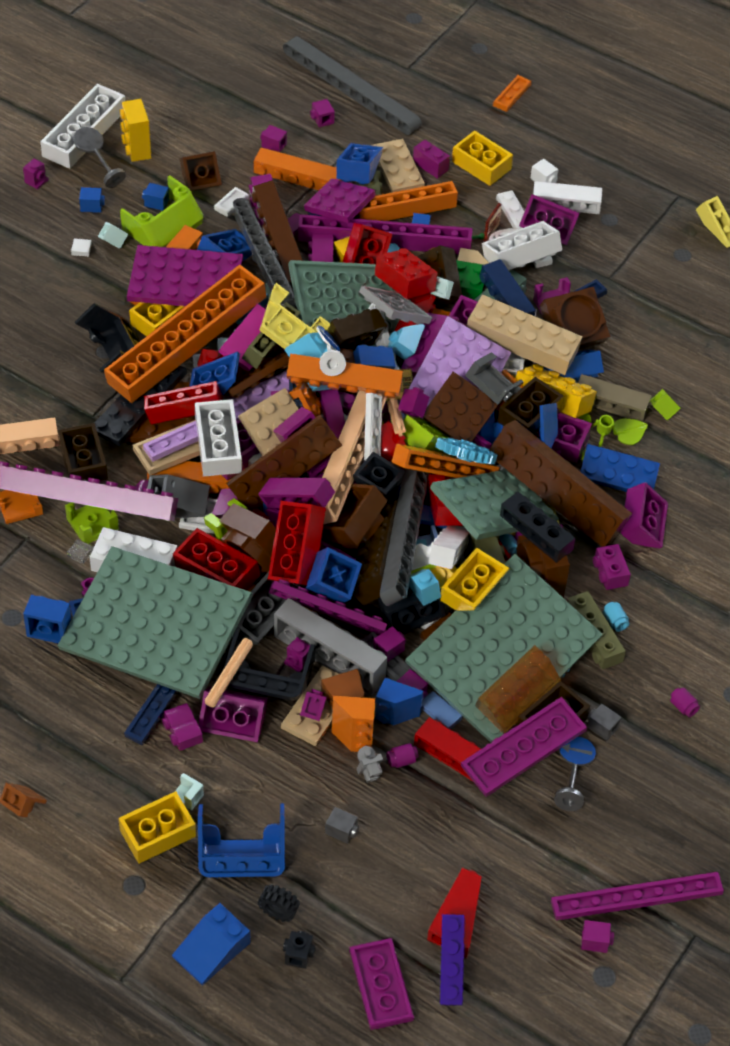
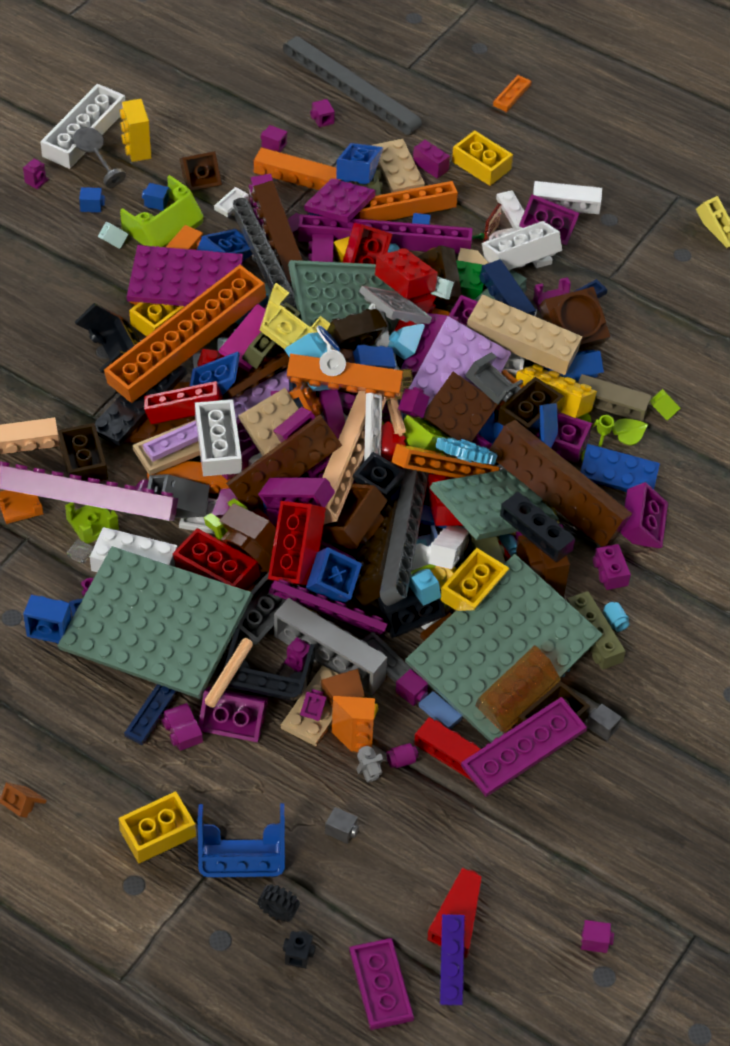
(81, 247): white tile -> none
(190, 791): light aqua panel -> none
(212, 944): blue slope -> none
(390, 643): magenta brick -> none
(397, 702): blue slope -> none
(544, 172): white brick -> none
(578, 753): piece -> none
(636, 896): magenta plate -> none
(685, 702): magenta brick -> none

